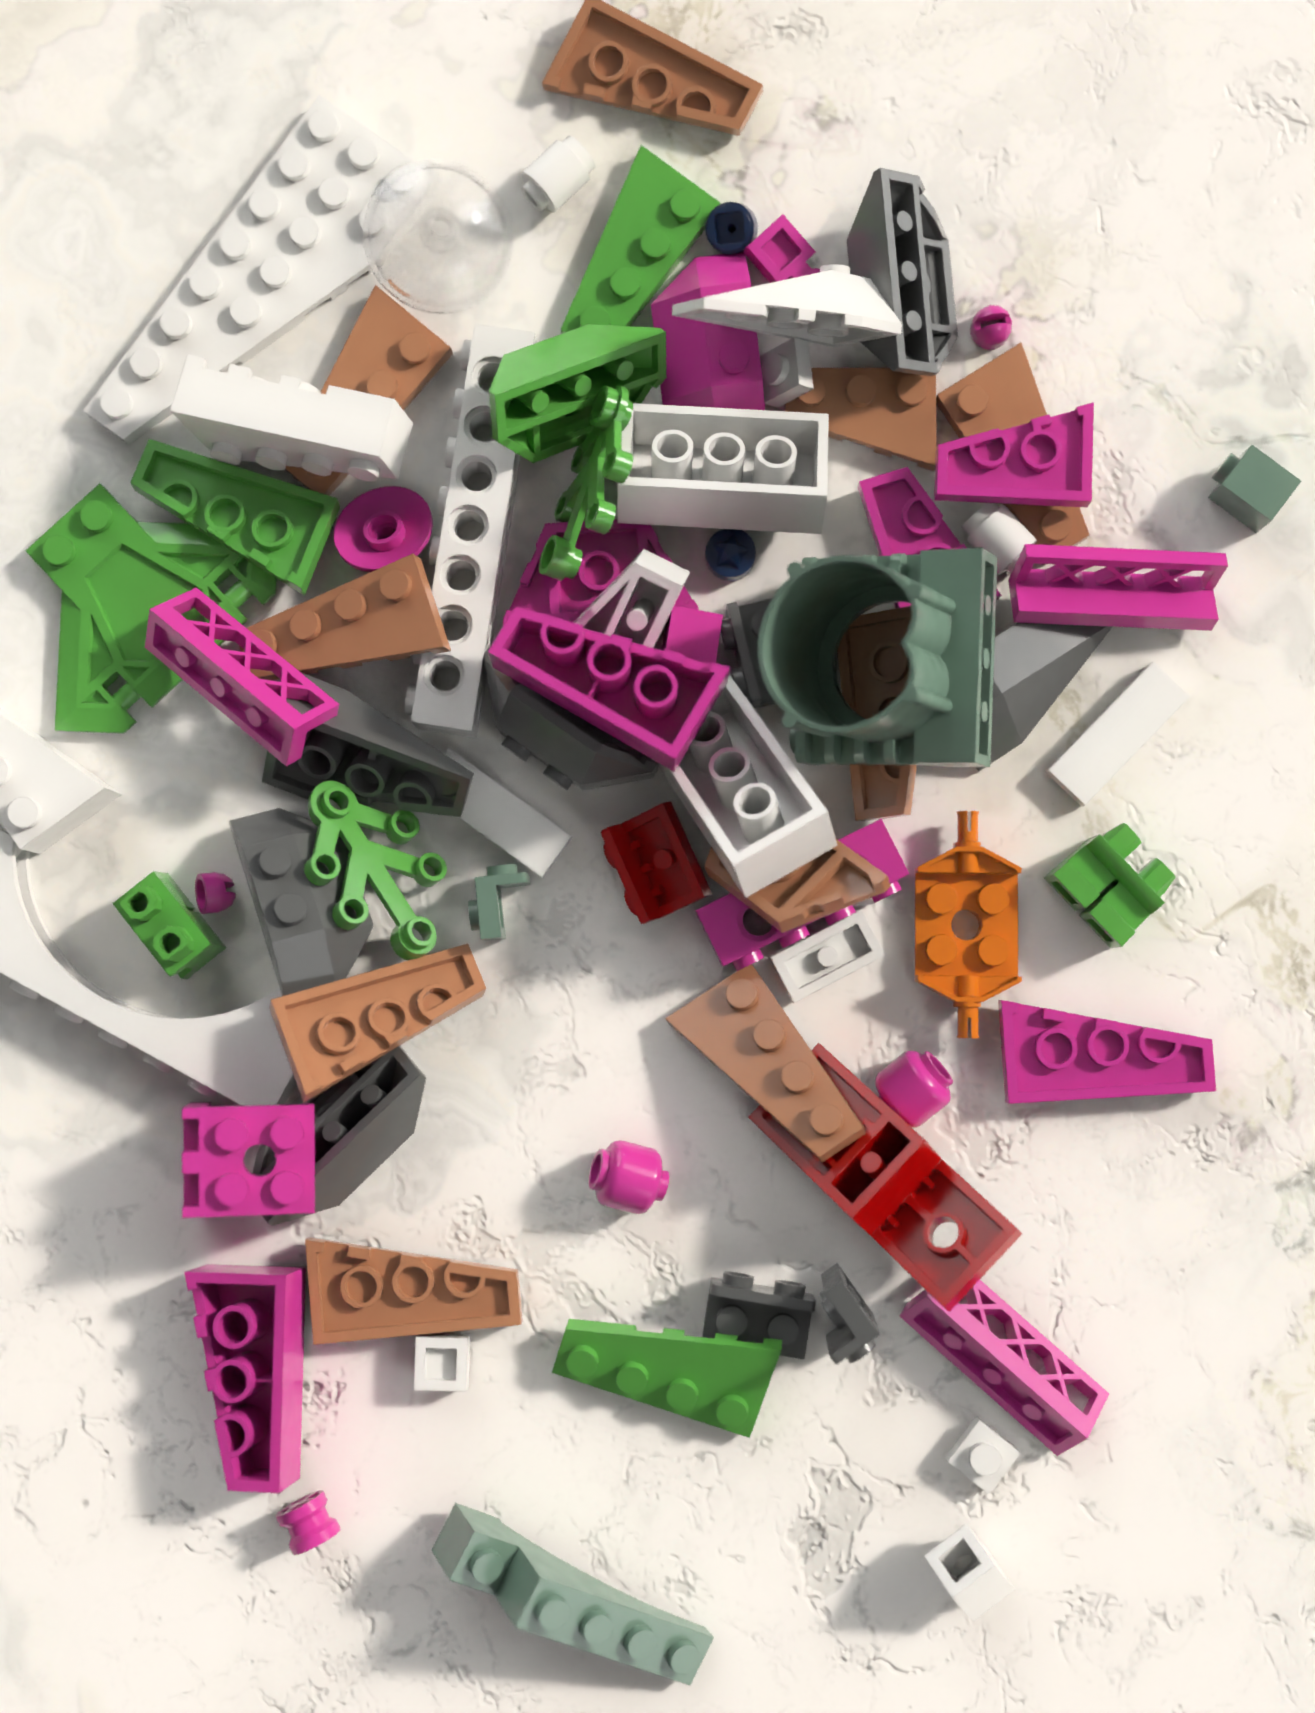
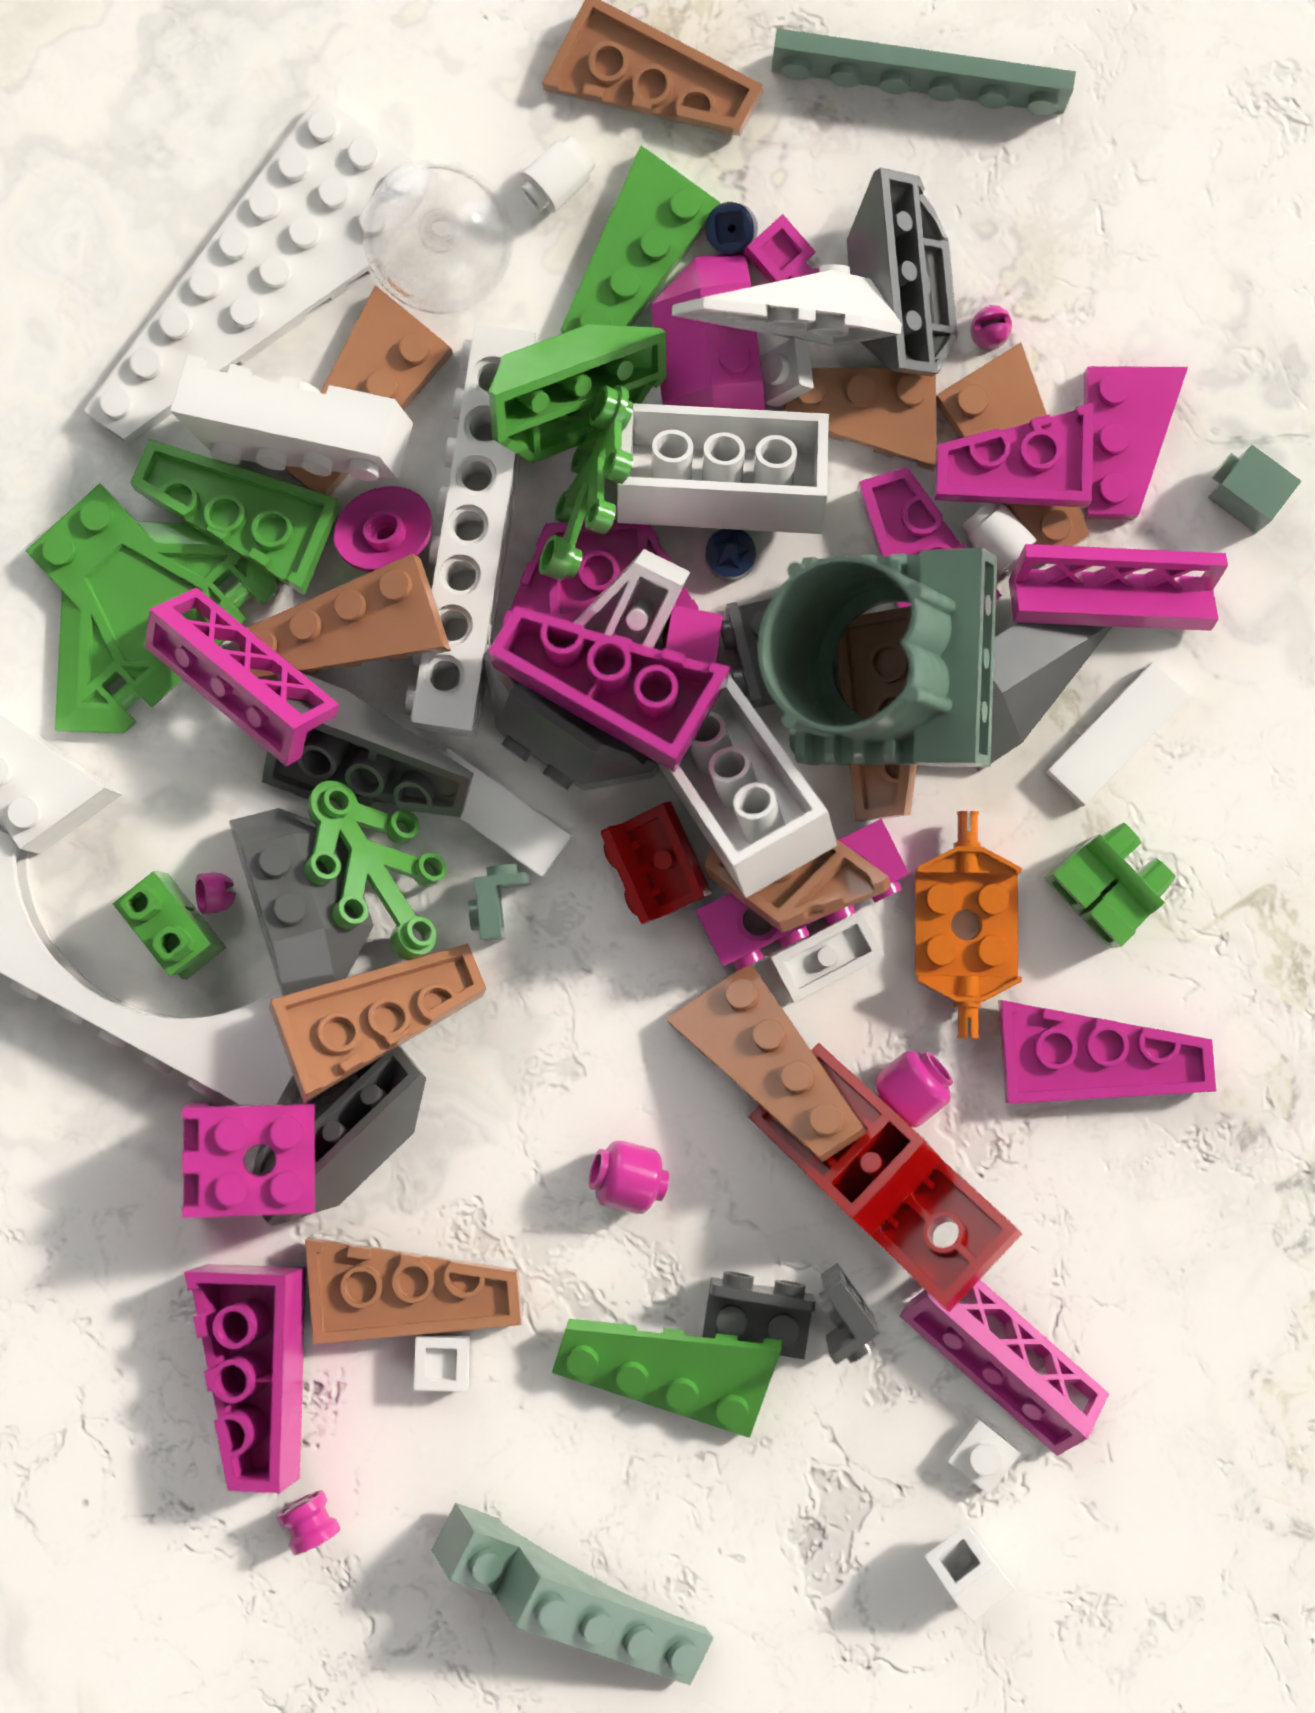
(922, 71): none -> sand green plate
(1128, 433): none -> dark pink wing

